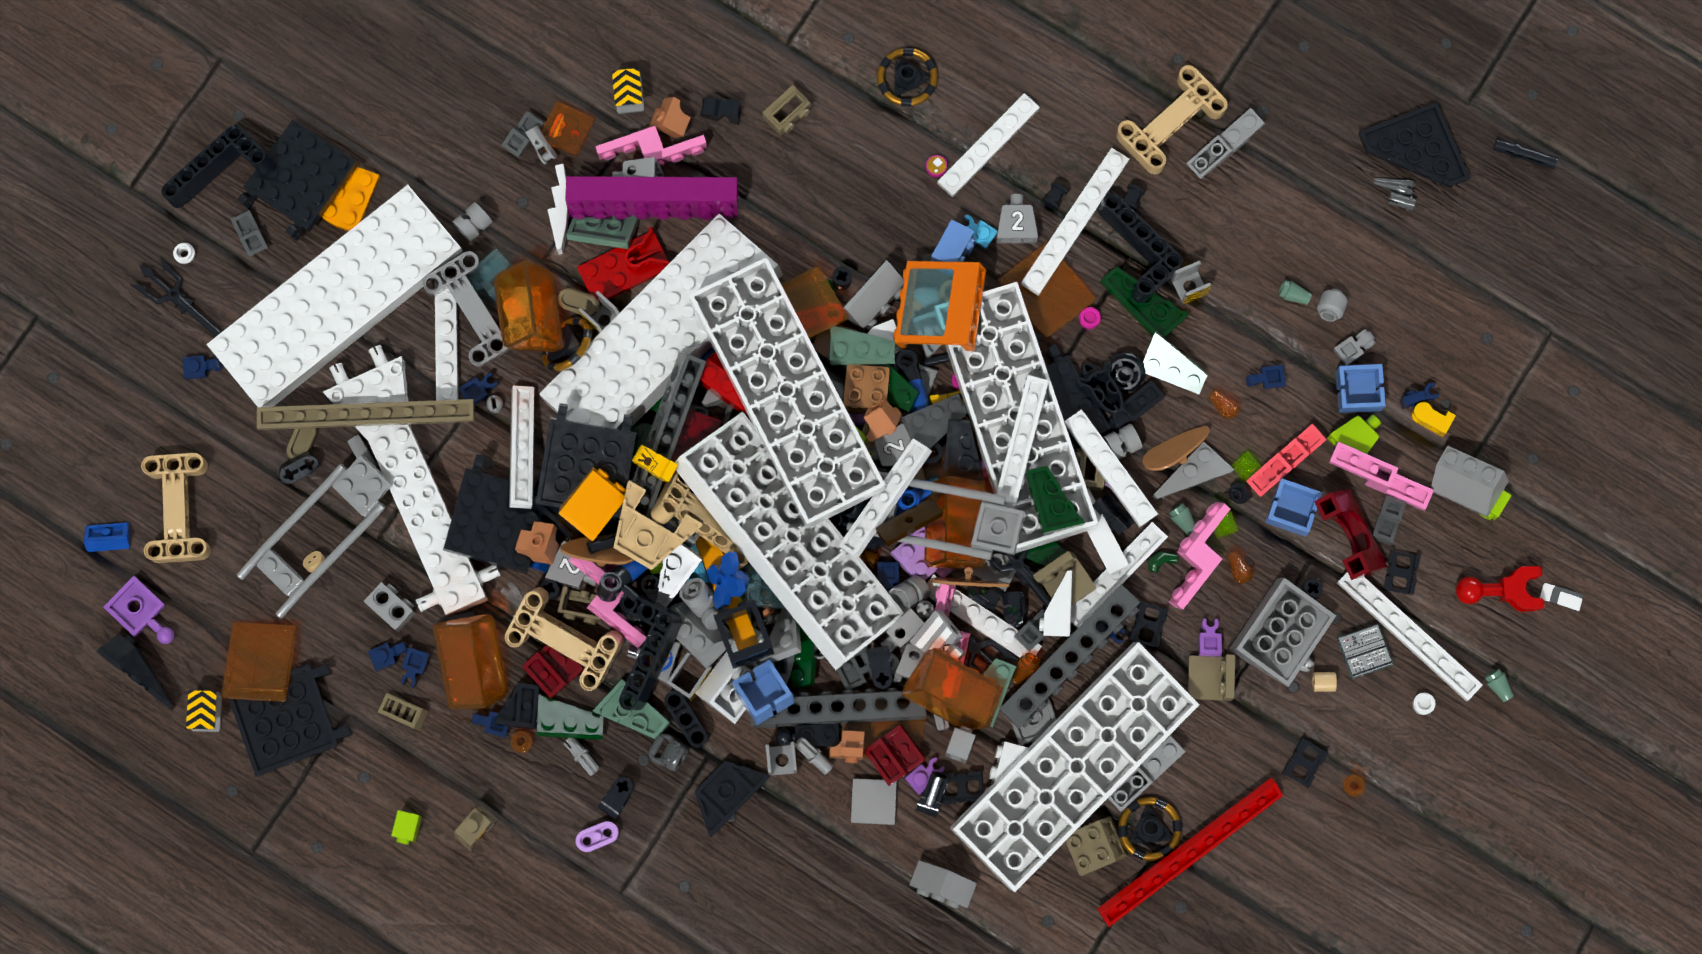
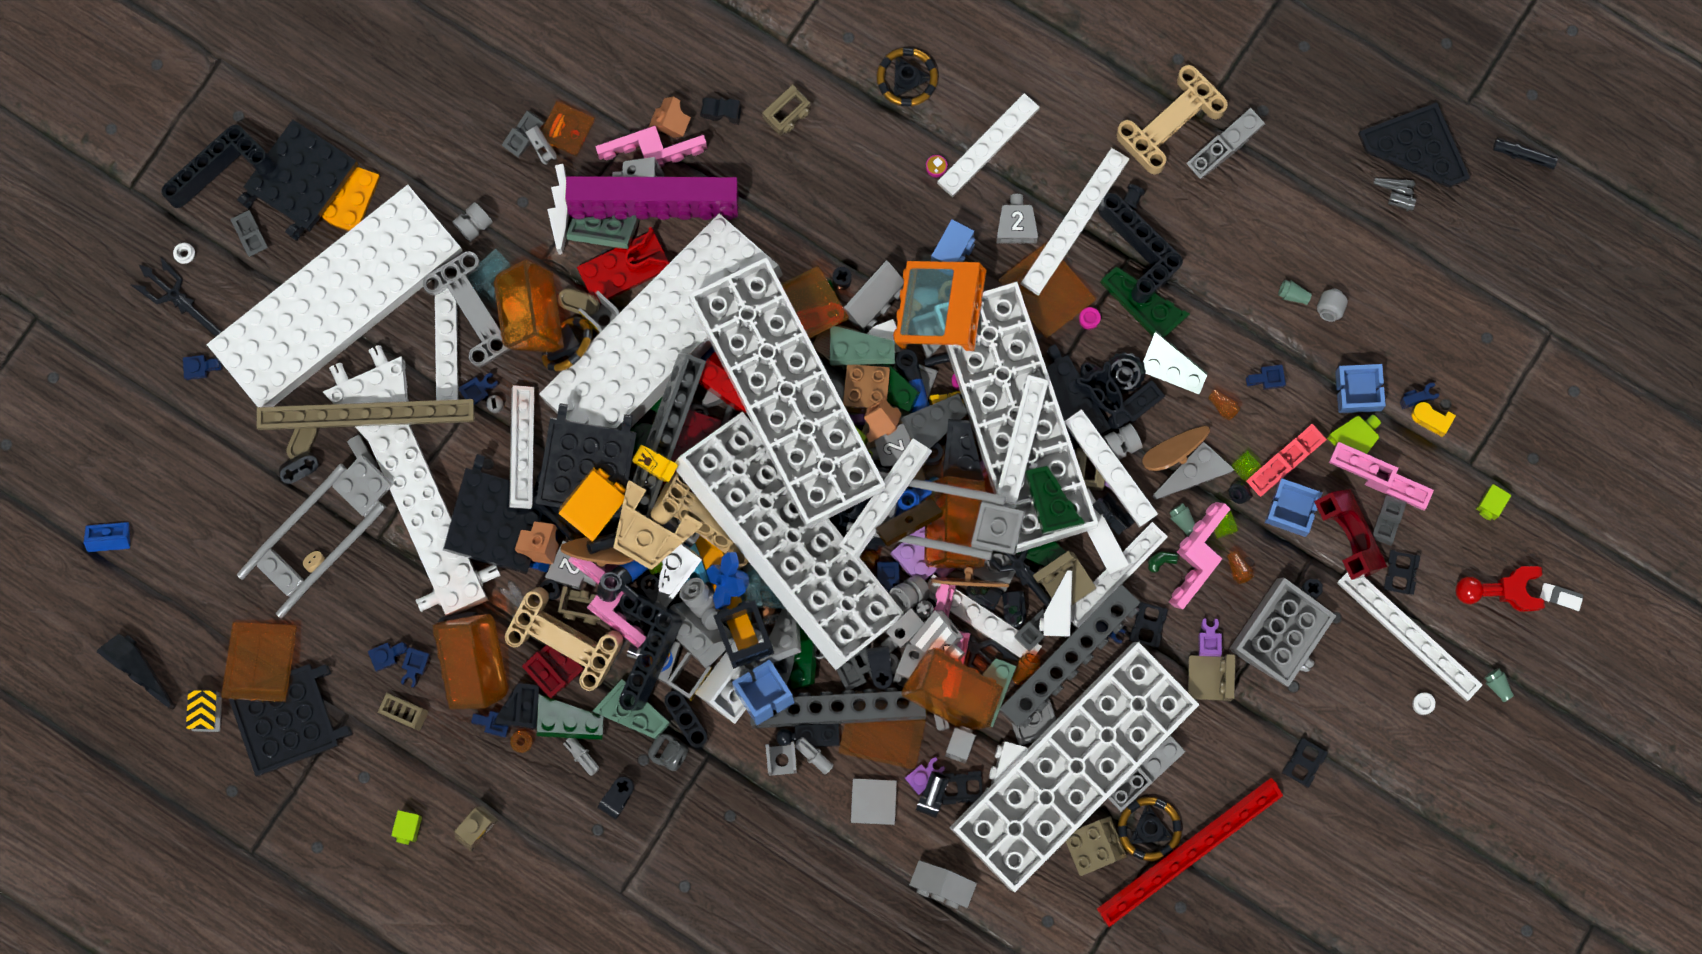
(149, 608): medium lavender plate -> none
(175, 507): tan beam -> none
(387, 610): light grey brick -> none
(597, 836): lavender plate -> none
(628, 91): piece -> none
(726, 793): black wing -> none
(850, 747): nougat brick -> none
(895, 755): dark red slope -> none
(983, 232): medium azure plate -> none
(1054, 196): black bush -> none
(1189, 273): light grey piece -> none
(1324, 682): tan gear -> none
(1351, 350): light grey plate -> none
(1360, 782): clear orange plate -> none
(1365, 651): light grey tile -> none
(1468, 481): light grey slope -> none

